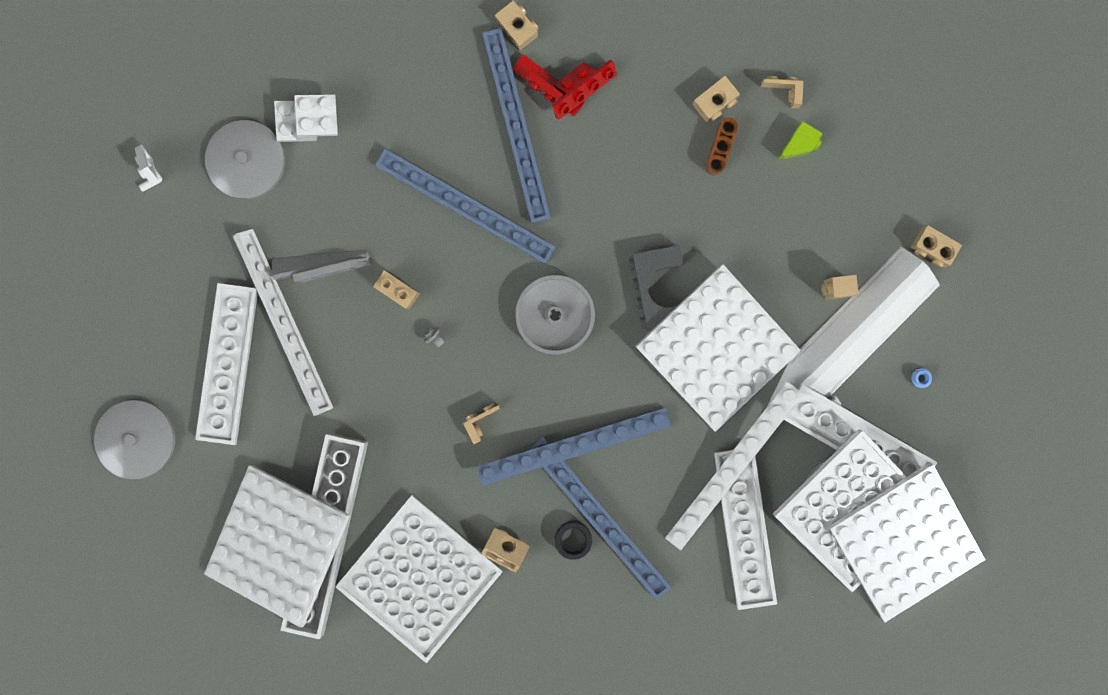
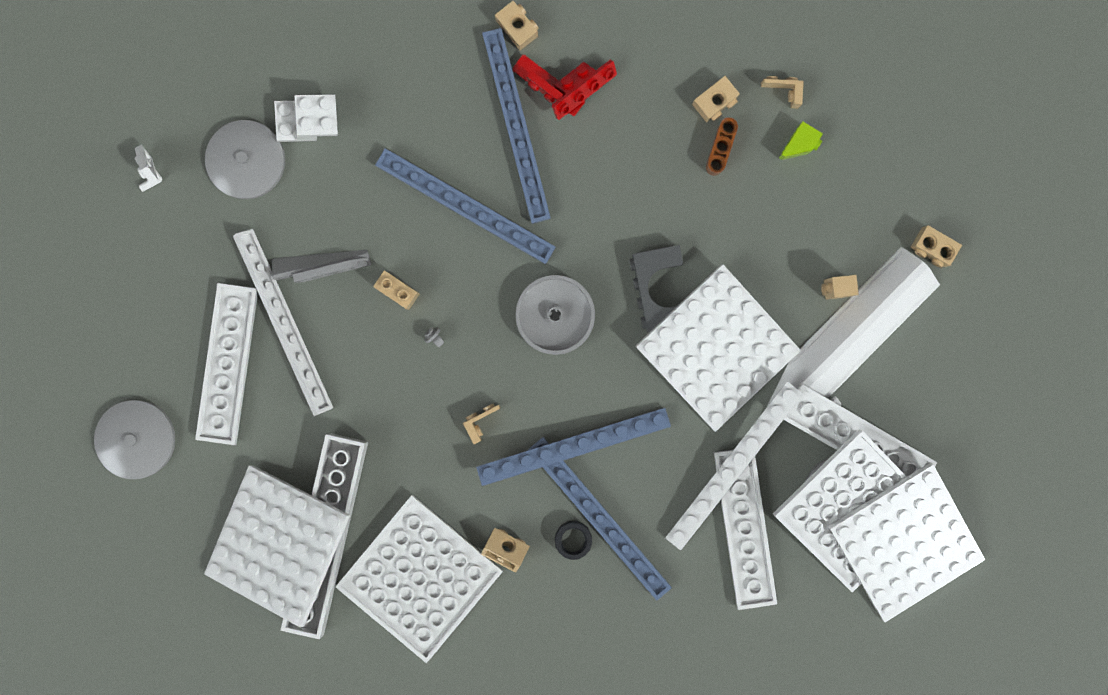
(927, 378): light blue plate -> none

